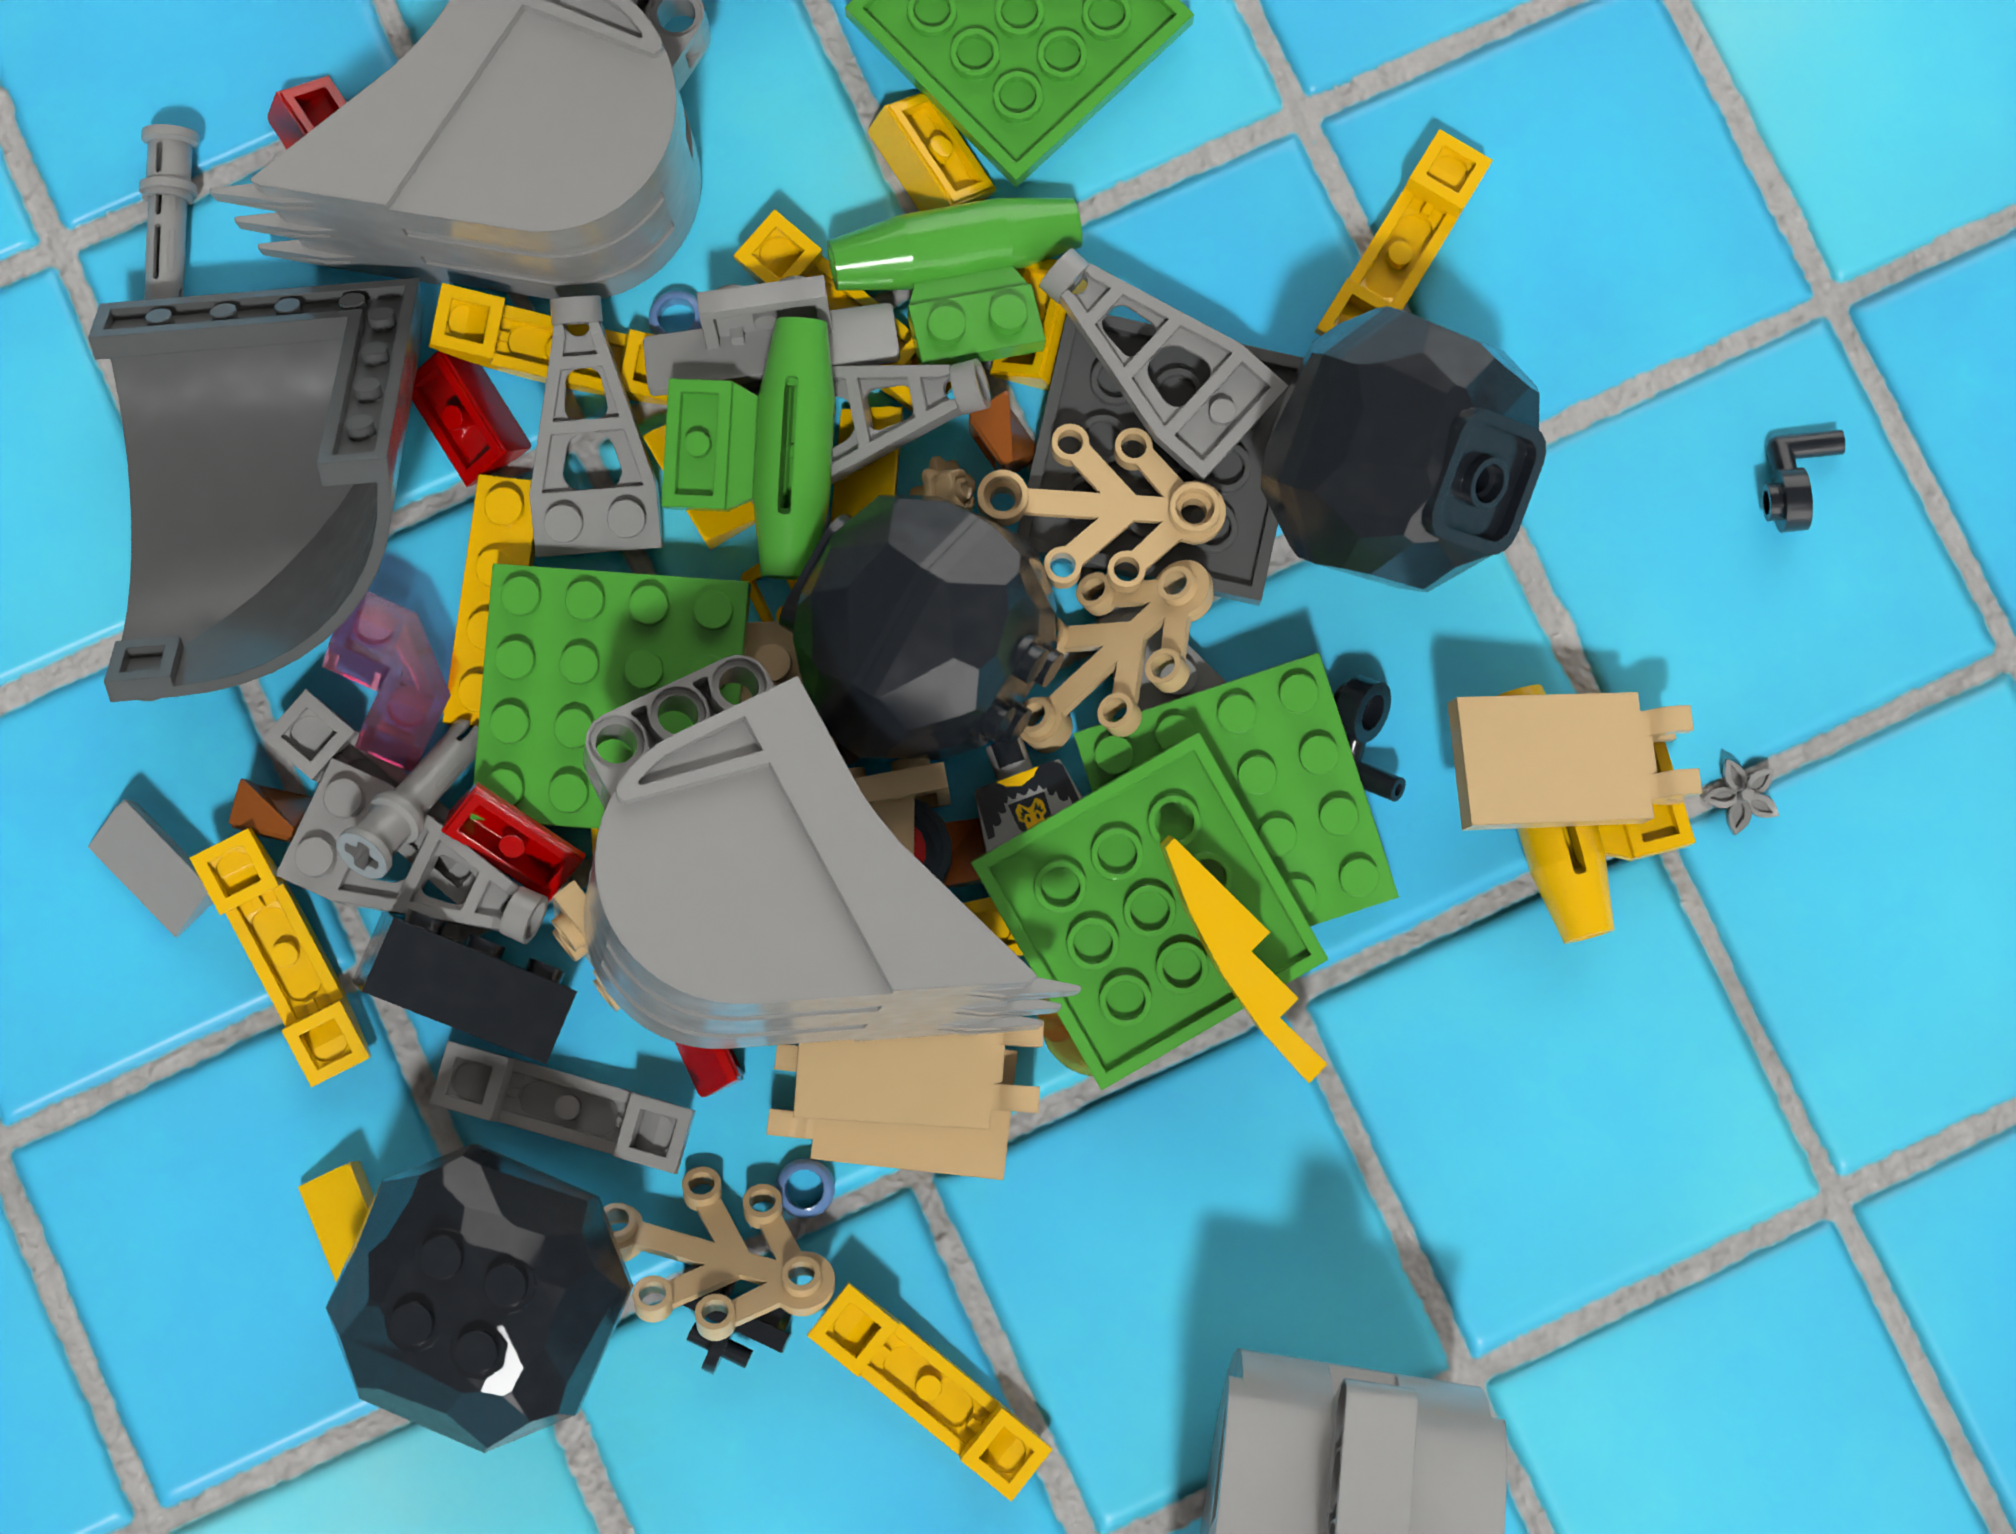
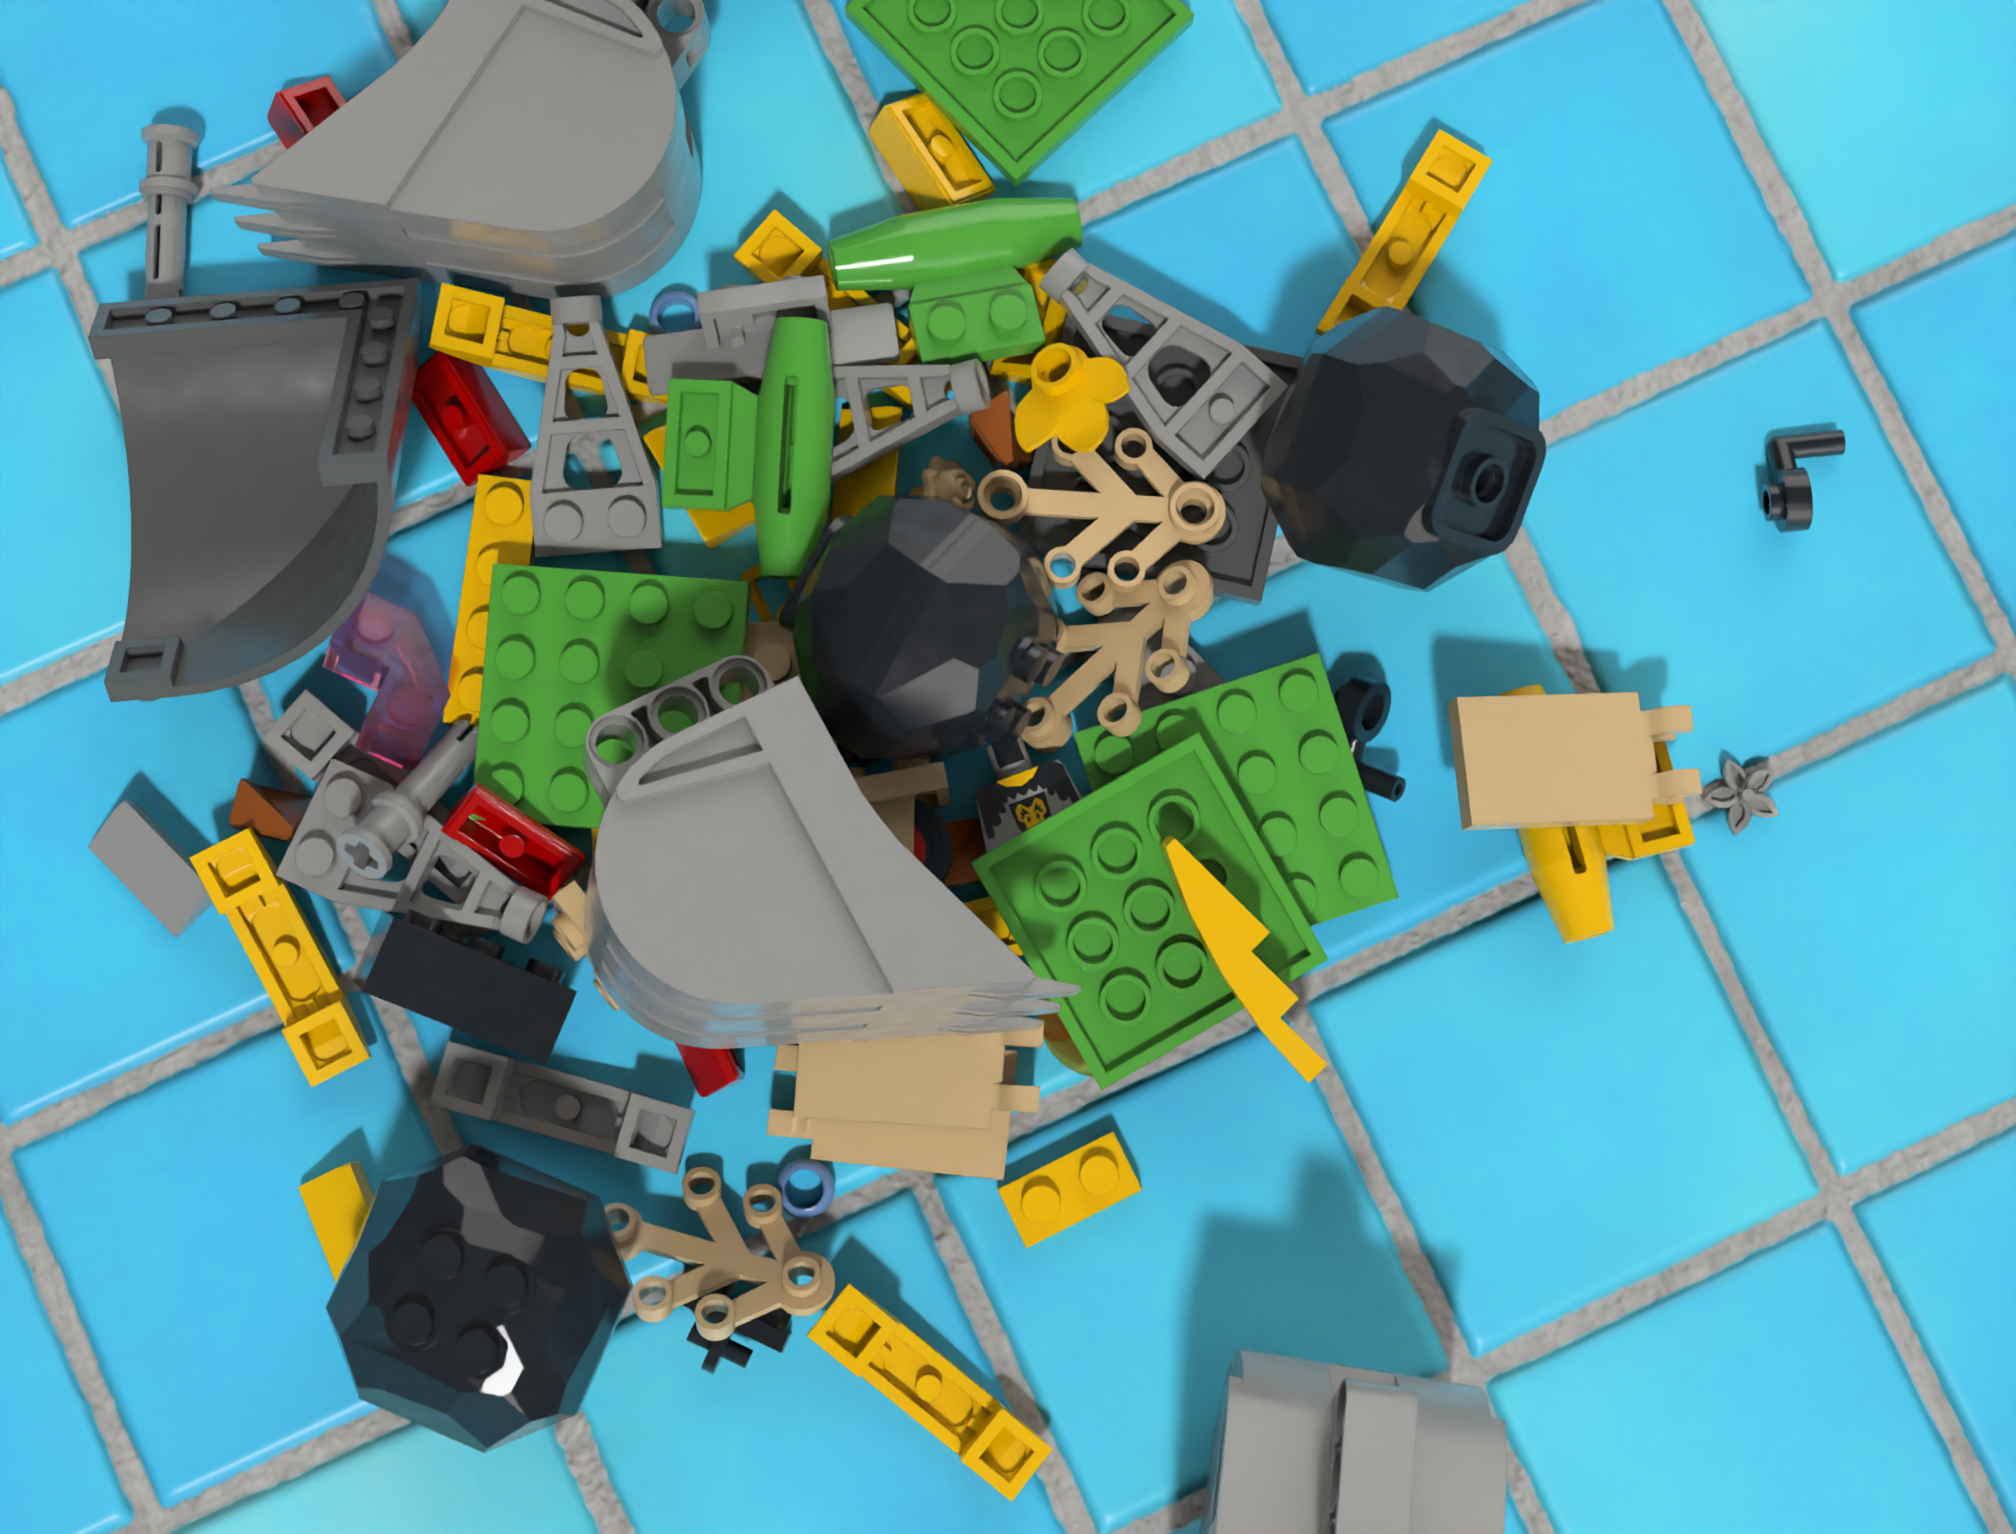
(1069, 398): none -> yellow plate
(1069, 1189): none -> yellow plate

